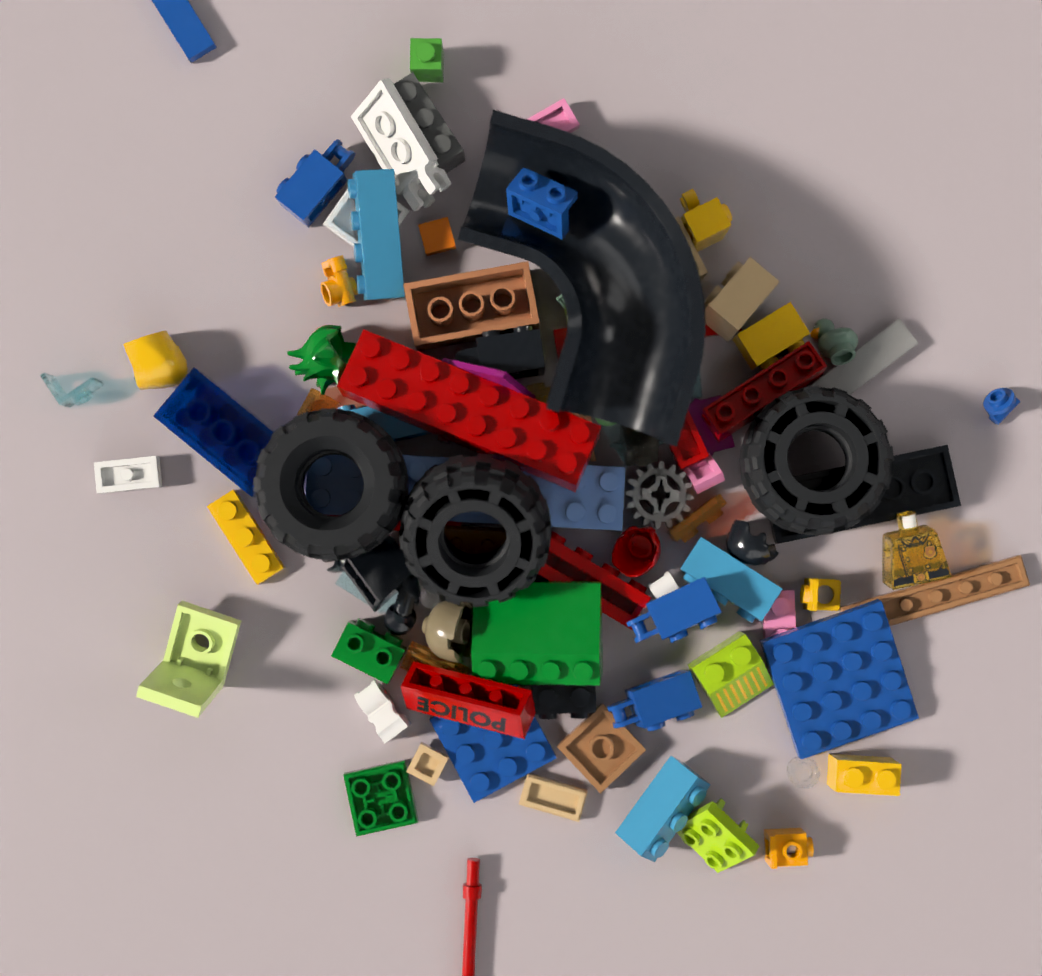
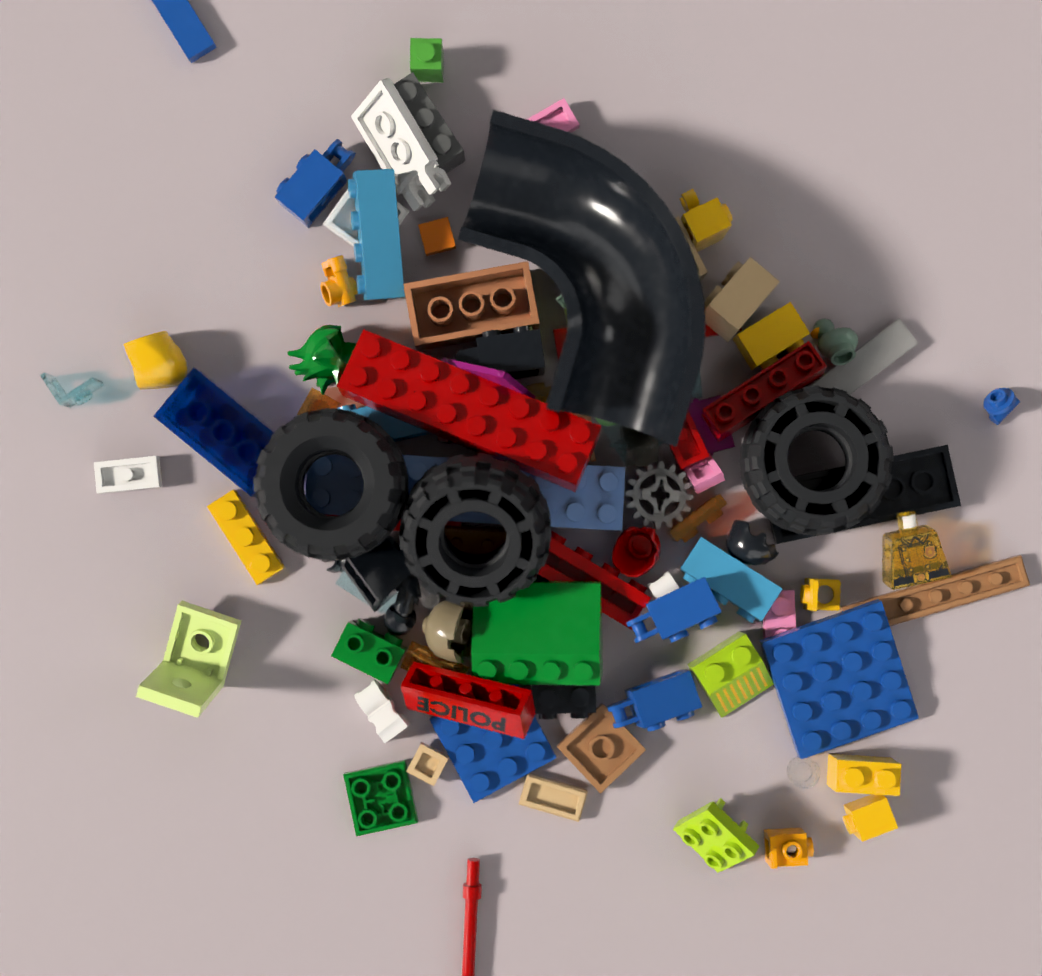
(540, 202): blue bracket -> none
(663, 809): dark azure brick -> none
(869, 817): none -> yellow brick

